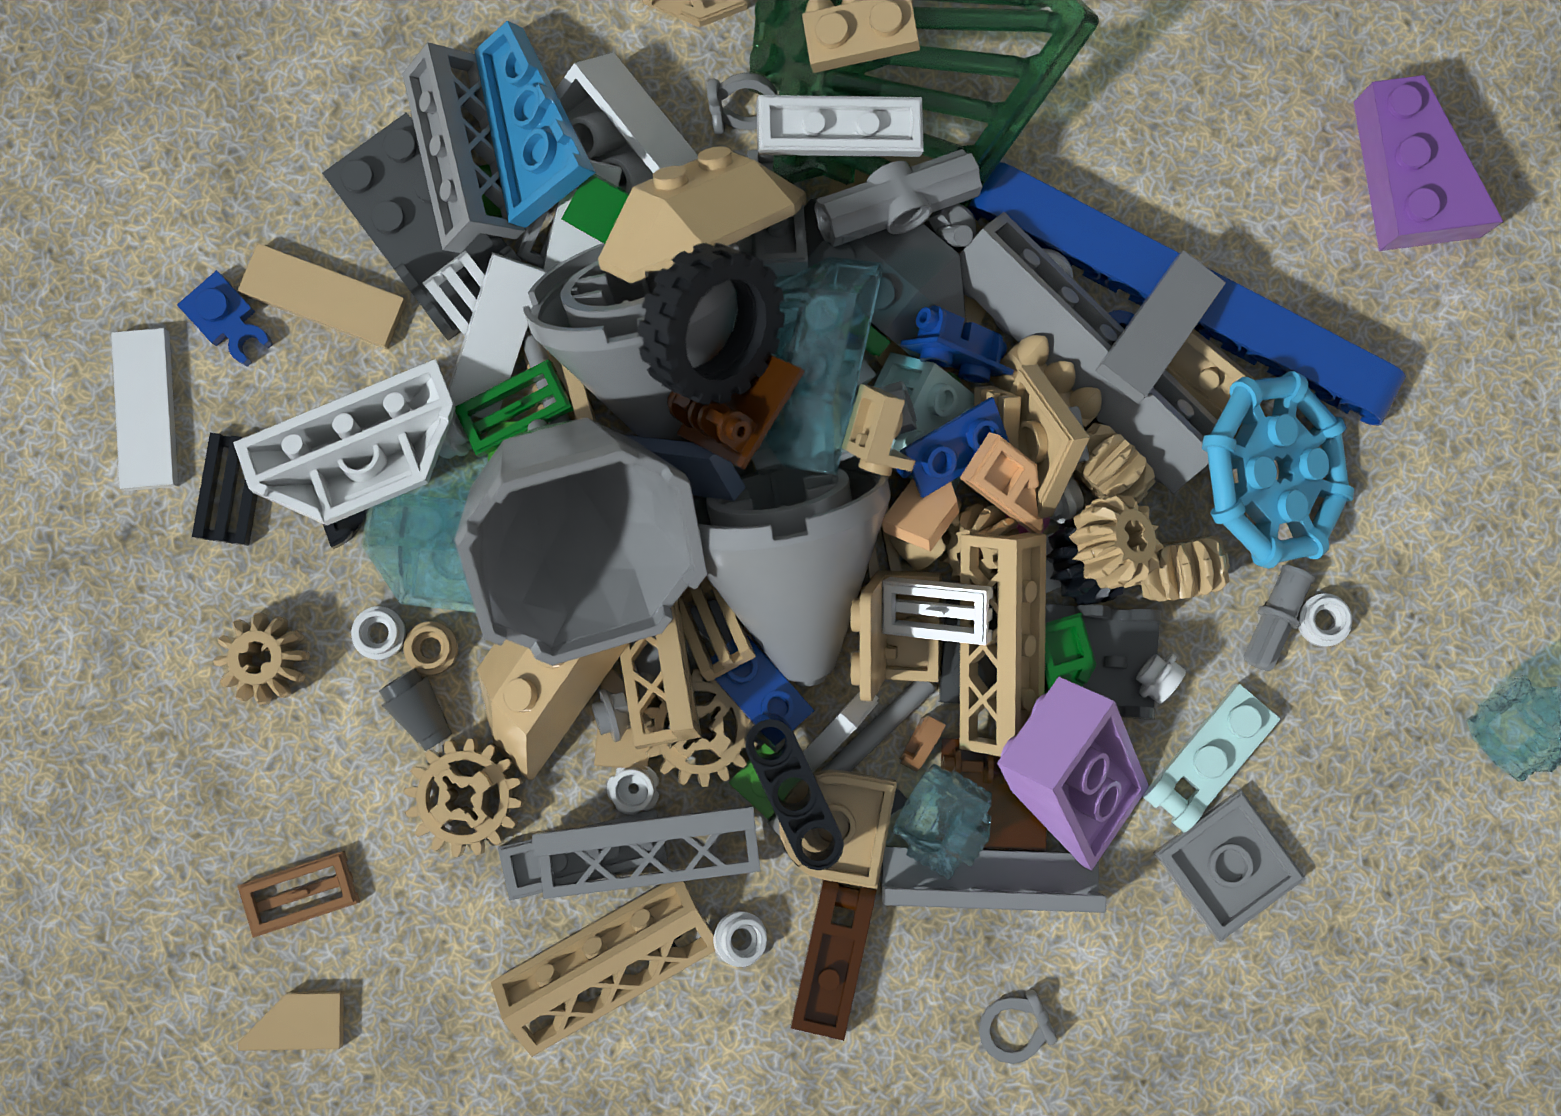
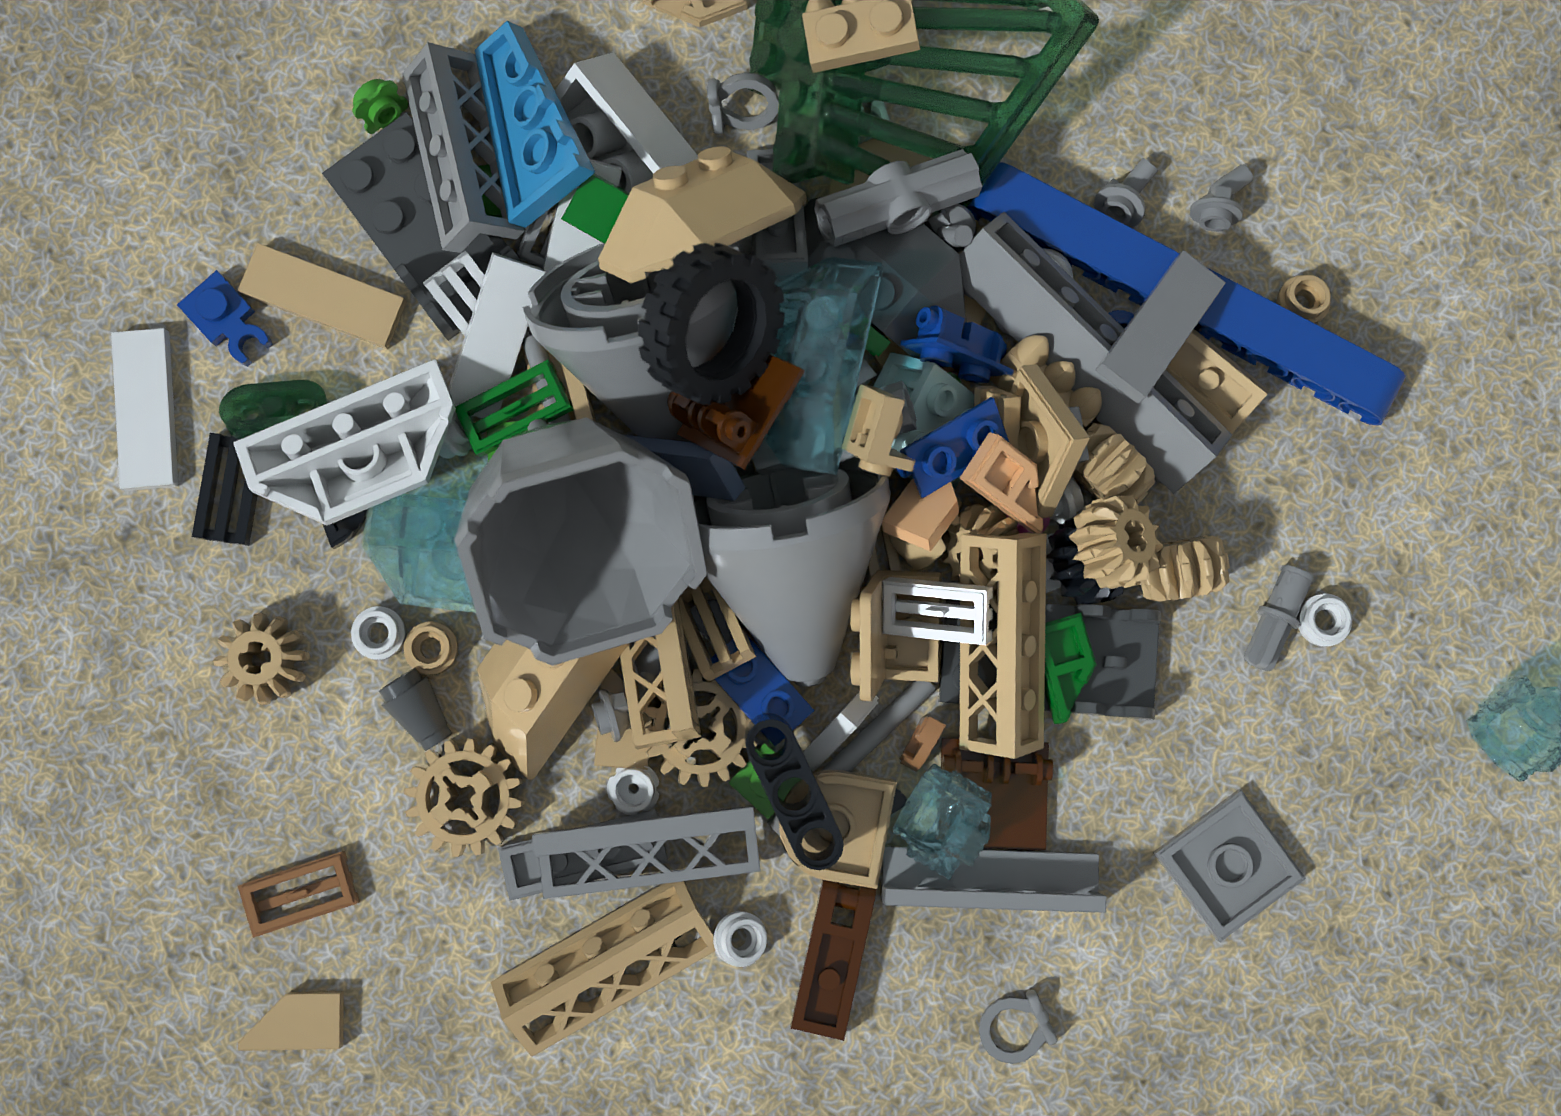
(271, 400): none -> clear green plate
(378, 104): none -> bright green plate
(839, 125): white tile -> none
(1075, 769): lavender slope -> none
(1124, 197): none -> light grey plate
(1160, 677): white plate -> none
(1212, 756): light aqua plate -> none
(1217, 208): none -> light grey plate
(1300, 469): medium azure plate -> none
(1313, 290): none -> tan plate
(1418, 169): medium lavender wedge -> none

